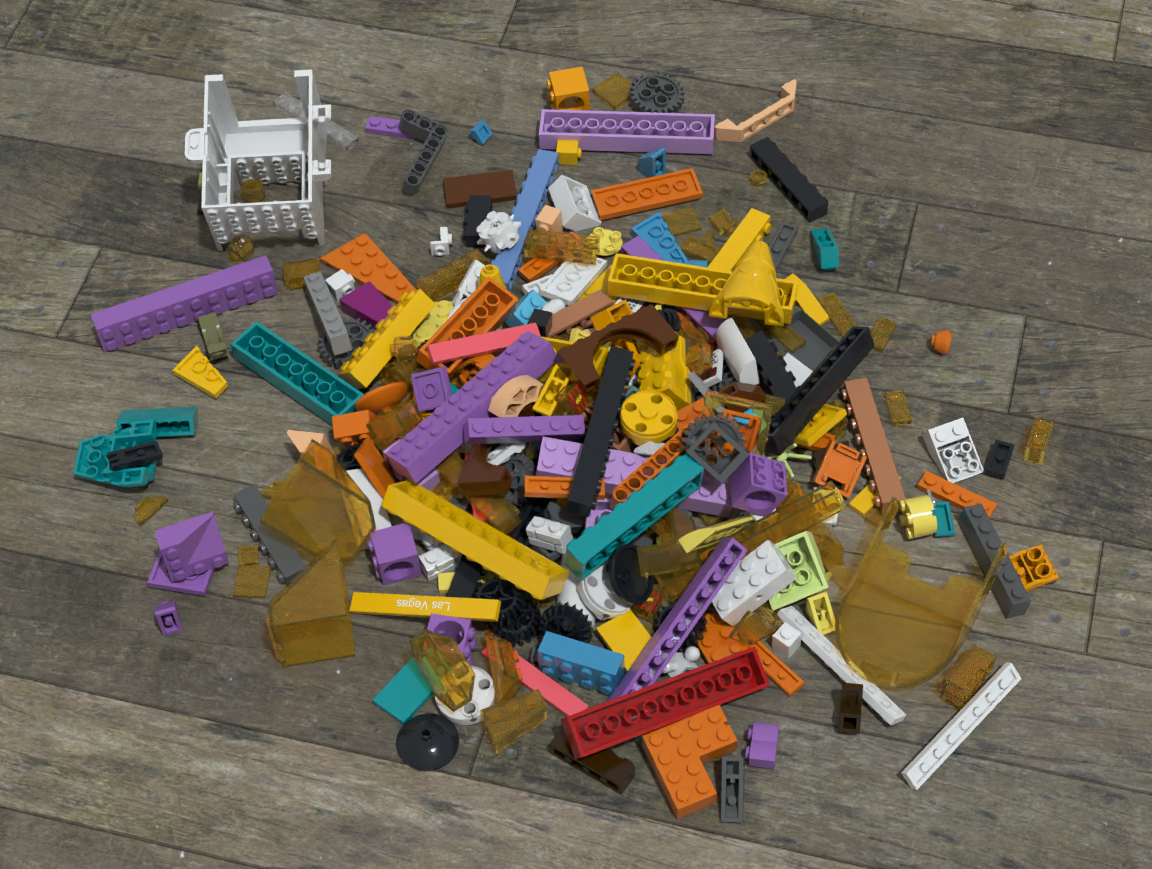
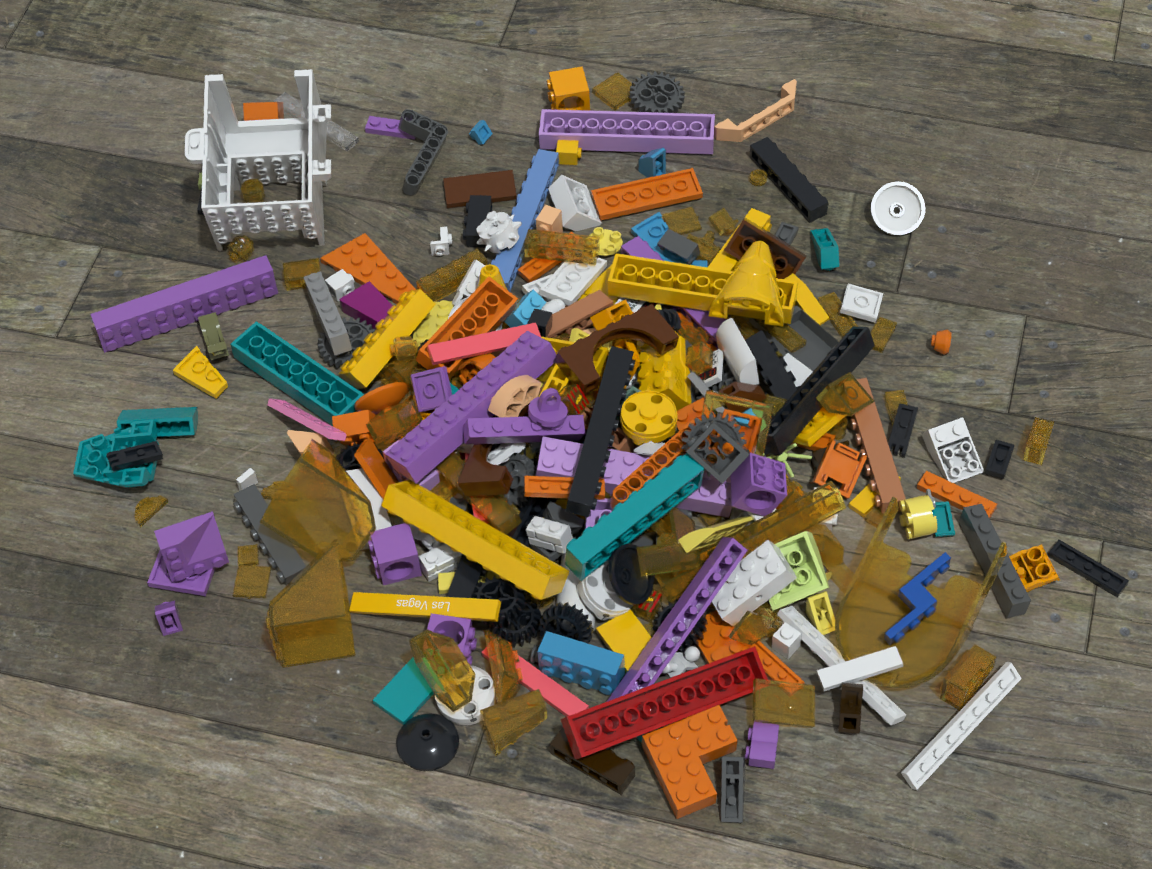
(247, 479): none -> white tile
(263, 110): none -> orange brick
(307, 419): none -> bright pink tile
(548, 409): none -> medium lavender tile
(679, 245): none -> dark grey hinge
(783, 703): none -> clear yellow tile
(785, 257): none -> reddish brown slope
(844, 396): none -> clear yellow slope
(859, 668): none -> white tile
(861, 303): none -> white tile
(899, 196): none -> white dish
(902, 428): none -> black hinge
(918, 599): none -> blue bracket
(1088, 568): none -> black tile

